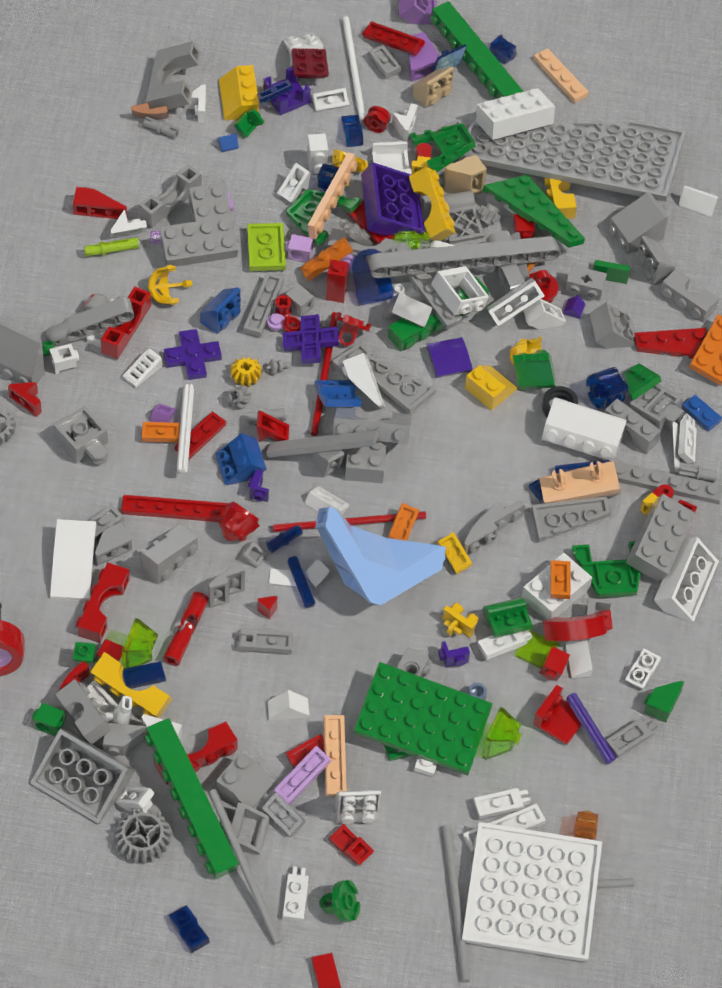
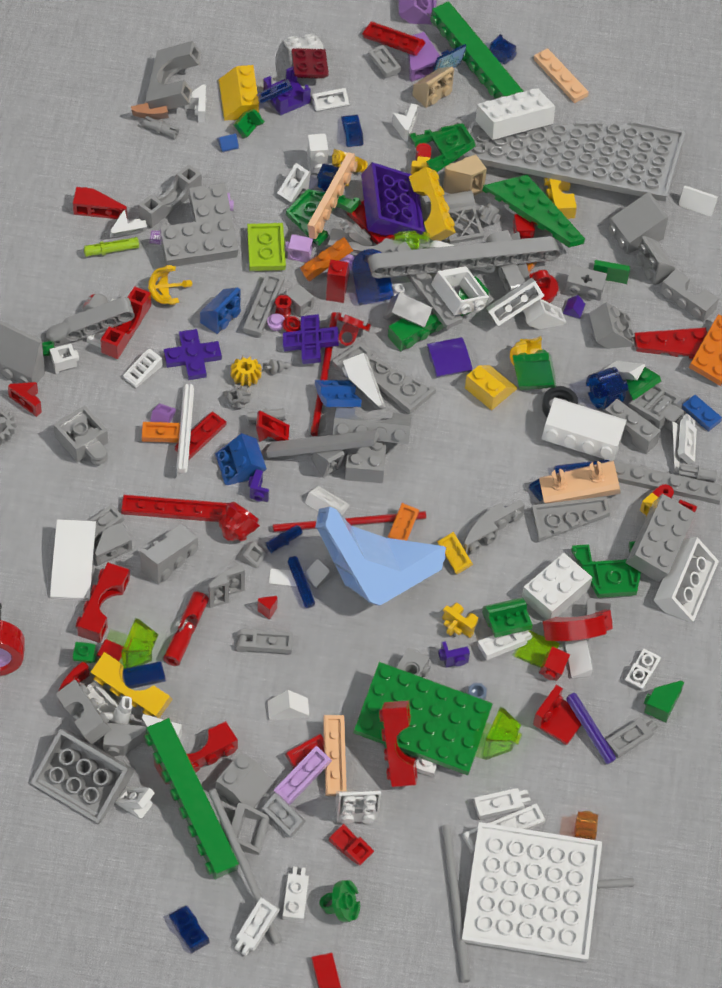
(48, 719): green brick -> none
(156, 827): light grey gear -> none
(256, 926): none -> white hinge
(354, 70): white piece -> none
(377, 119): red wheel -> none
(391, 155): white panel -> none
(402, 768): none -> red arch
(560, 579): orange plate -> none
(628, 370): none -> white slope

